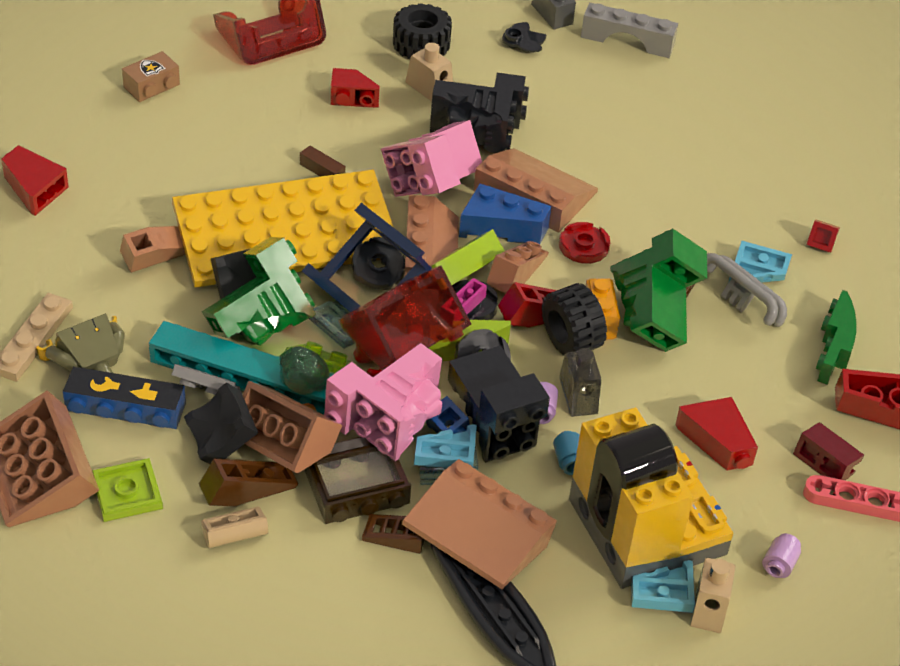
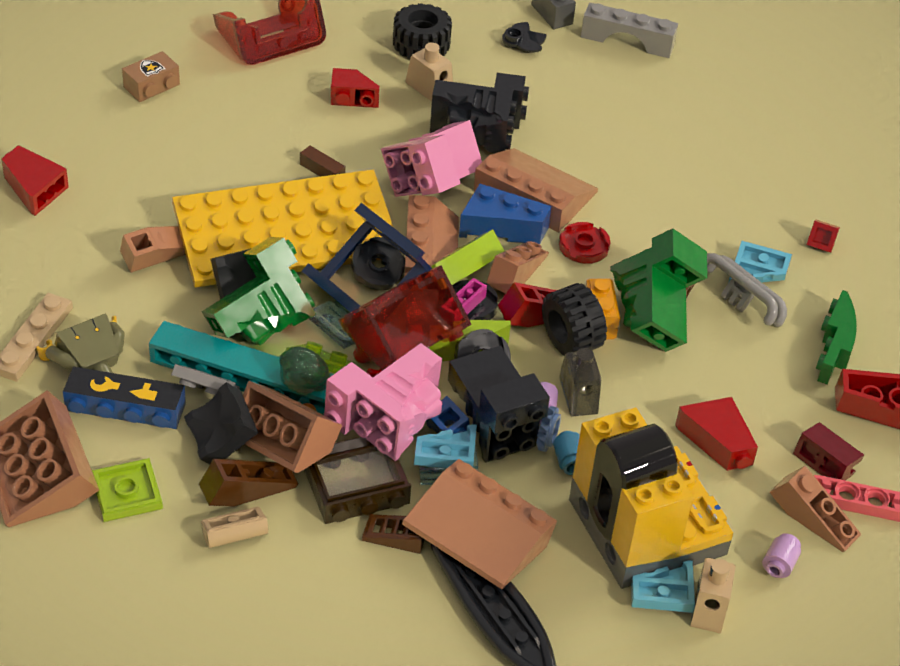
(548, 429): none -> medium blue gear
(814, 508): none -> nougat slope

